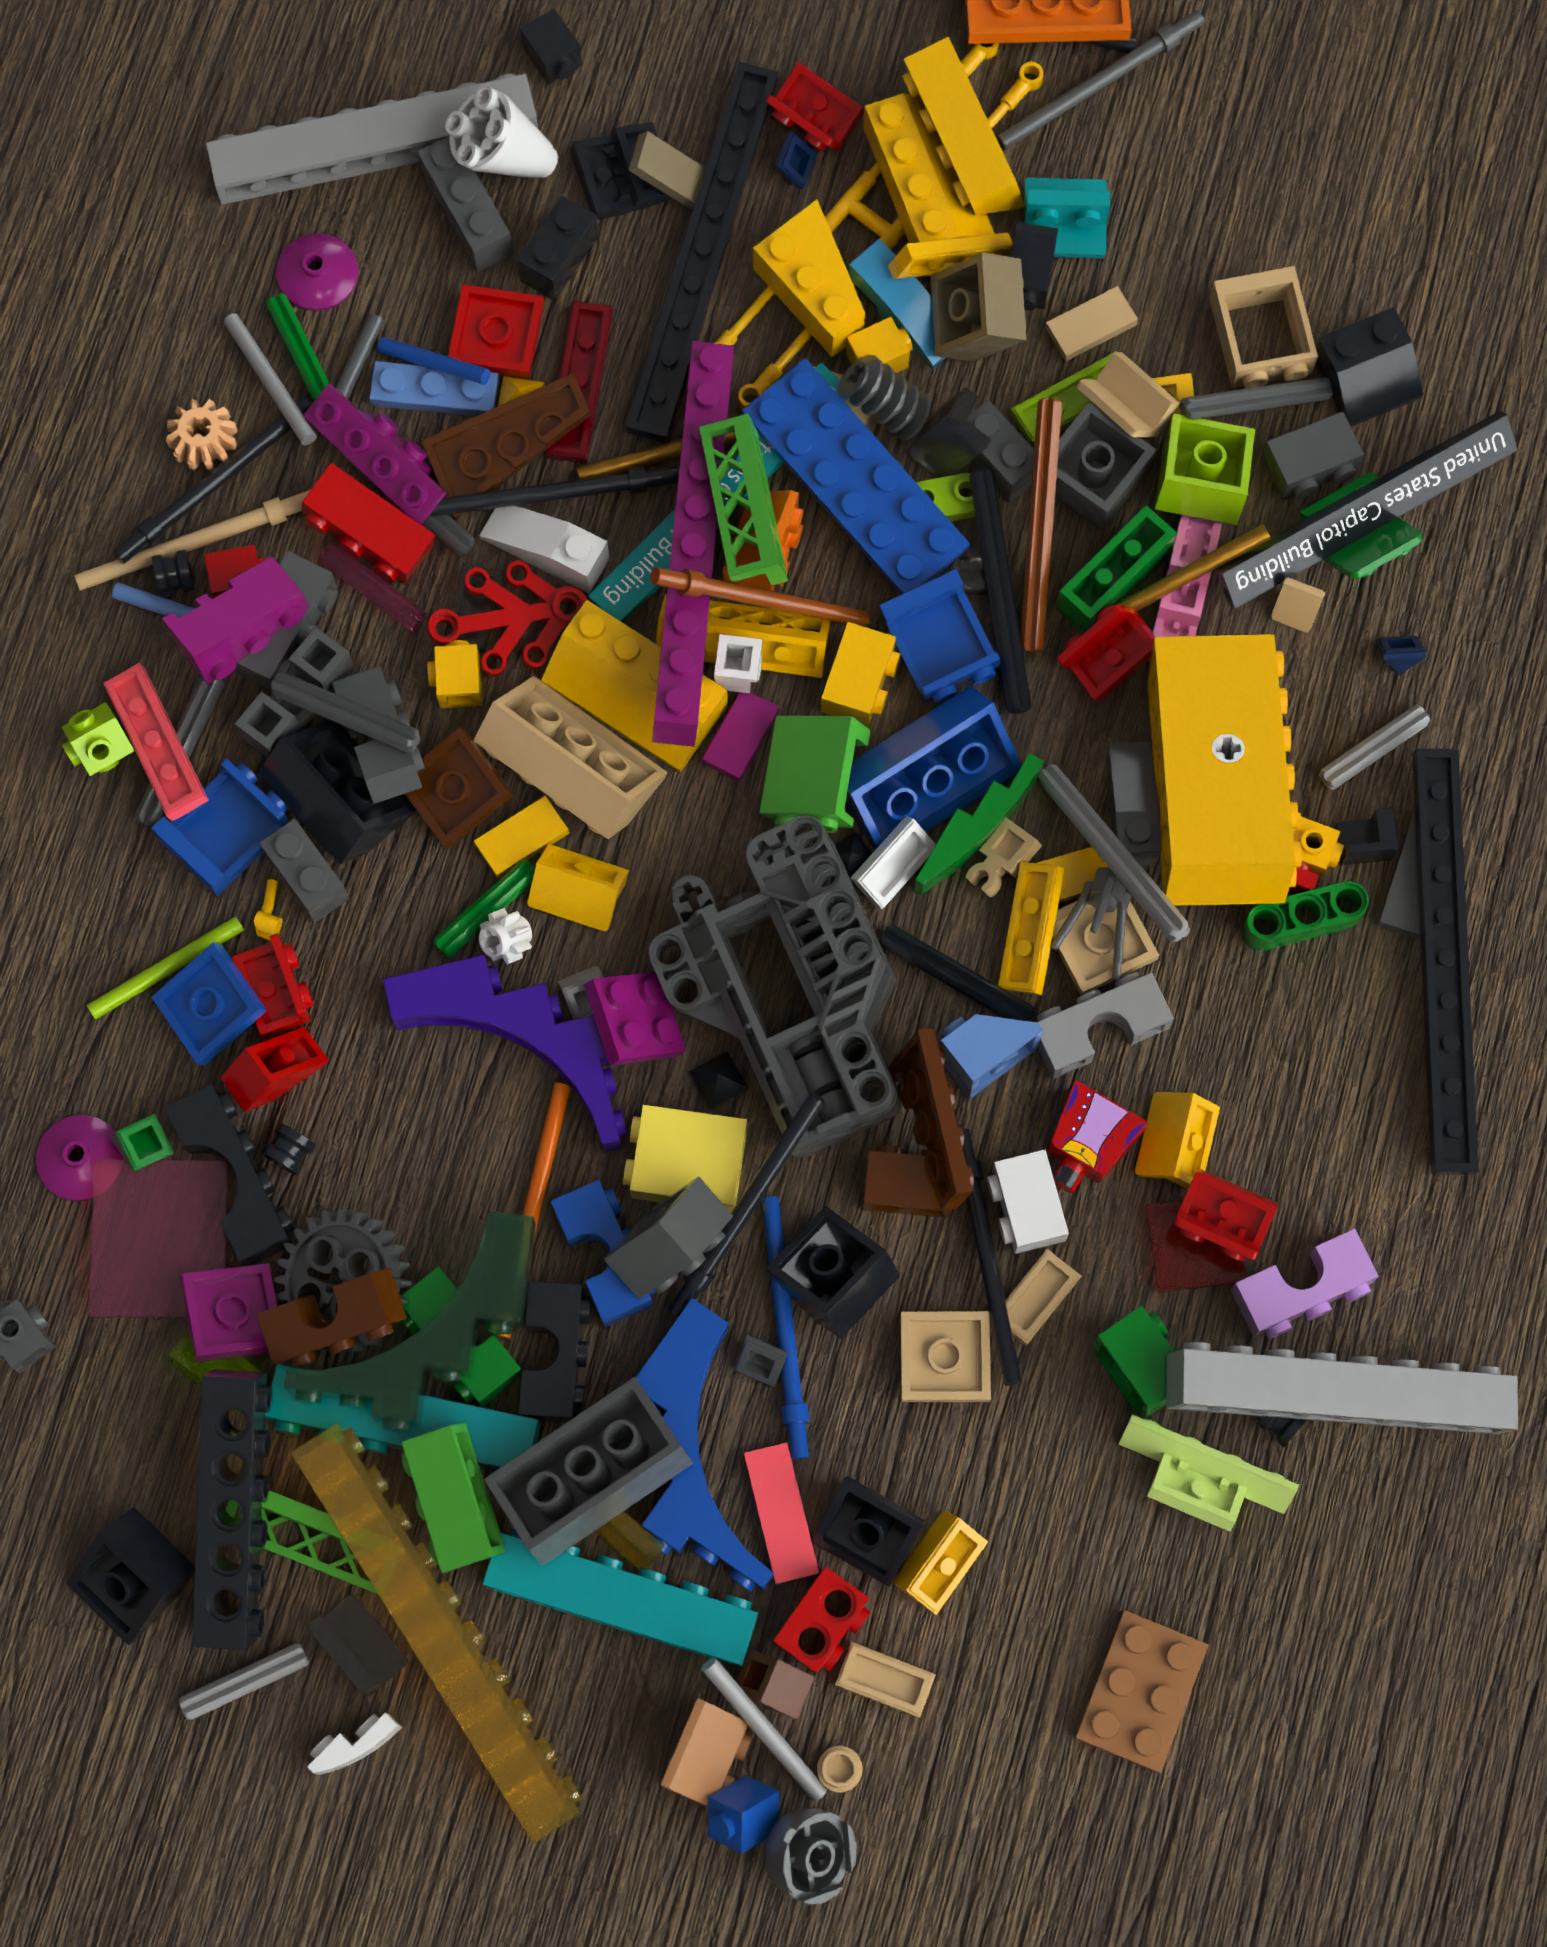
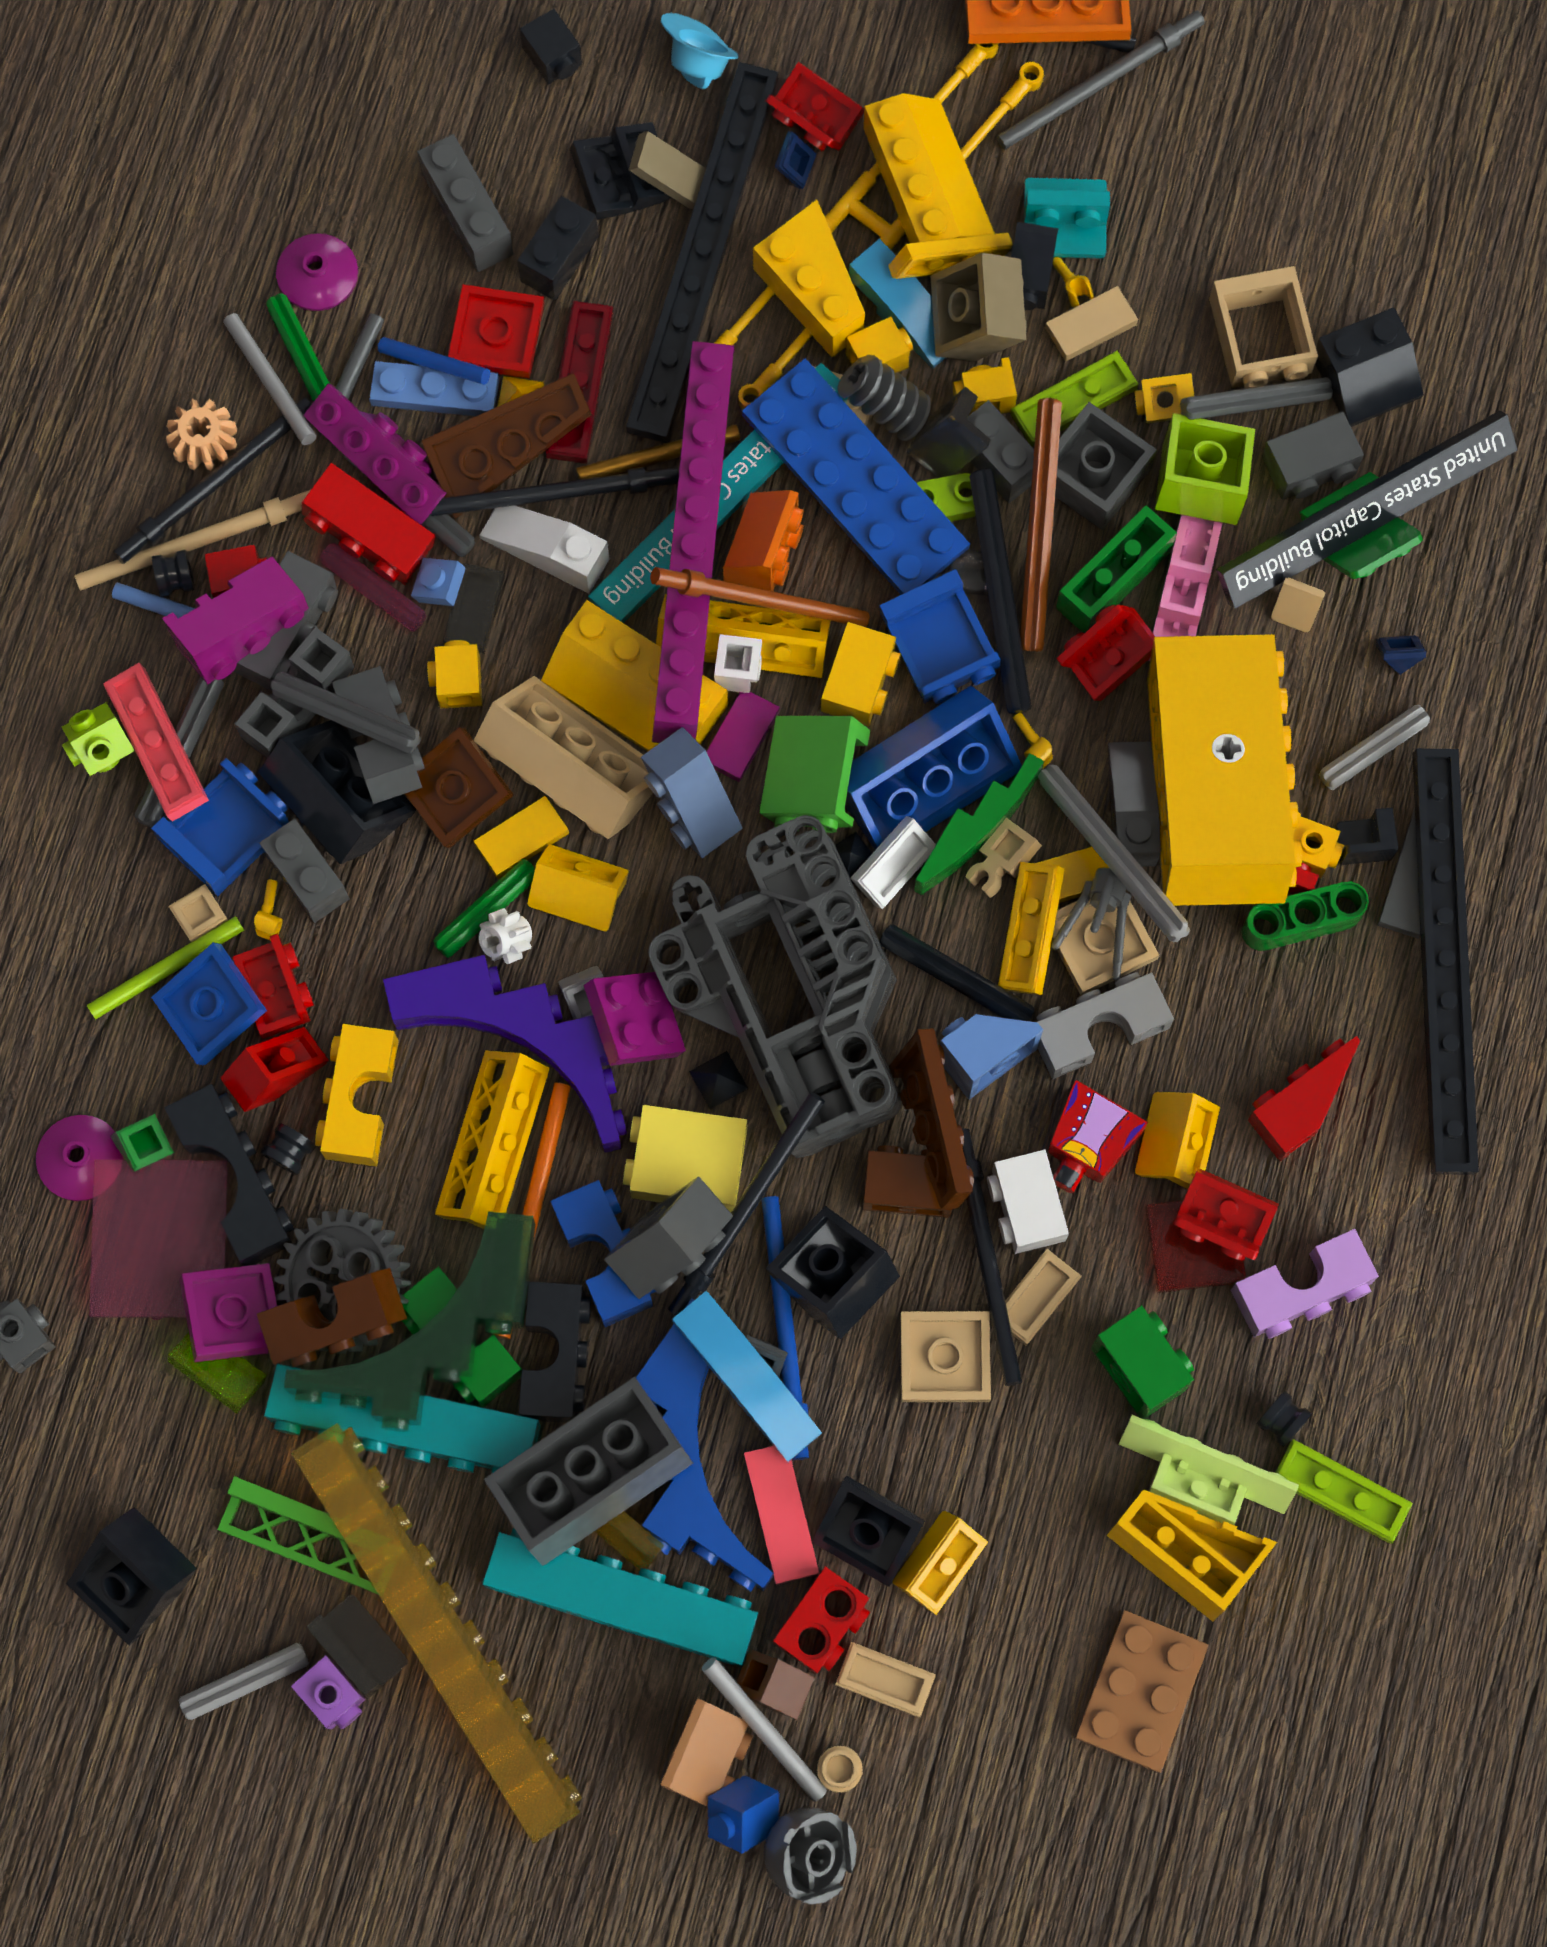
(198, 913): none -> tan tile
(213, 1621): black brick -> none
(329, 1694): none -> medium lavender brick
(341, 1752): white slope -> none
(344, 143): light grey brick -> none
(360, 1057): none -> yellow arch
(438, 581): none -> medium blue plate
(452, 1497): bright green brick -> none
(498, 138): white cone -> none
(499, 1139): none -> yellow fence
(515, 616): red plant -> none
(690, 793): none -> sand blue brick
(696, 49): none -> medium azure piece
(747, 1376): none -> dark azure slope
(759, 497): bright green fence -> none
(962, 128): yellow slope -> none
(990, 384): none -> yellow brick
(1040, 746): none -> yellow hand
(1074, 285): none -> yellow hand
(1130, 397): tan panel -> none
(1190, 1552): none -> yellow wedge
(1197, 568): pearl gold bar -> none
(1298, 1111): none -> red slope
(1341, 1391): light grey brick -> none
(1344, 1491): none -> lime tile

